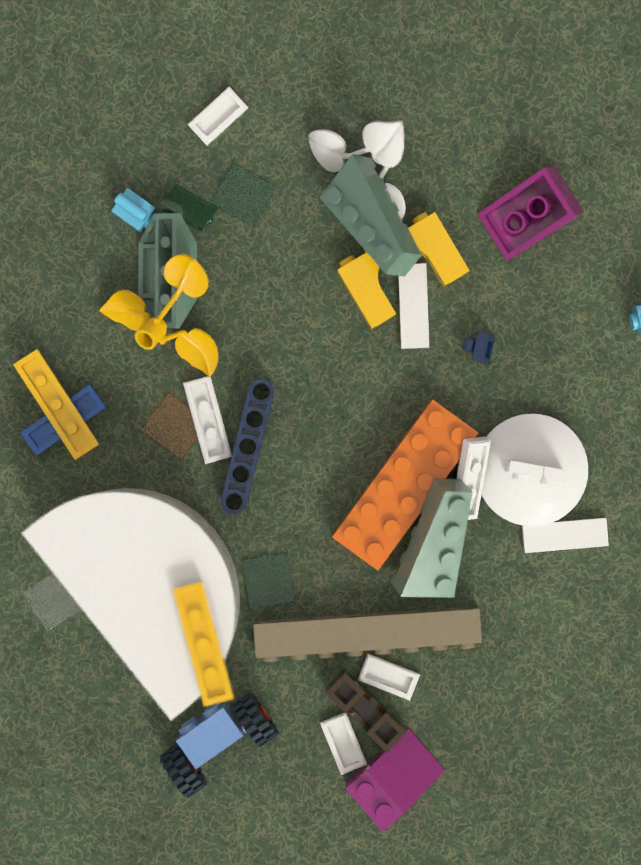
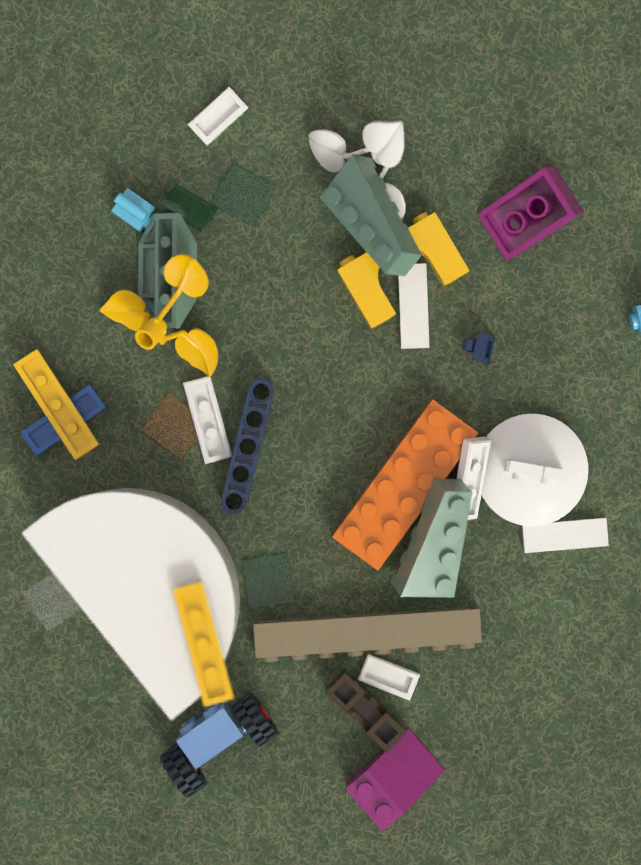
(343, 743): white tile -> none

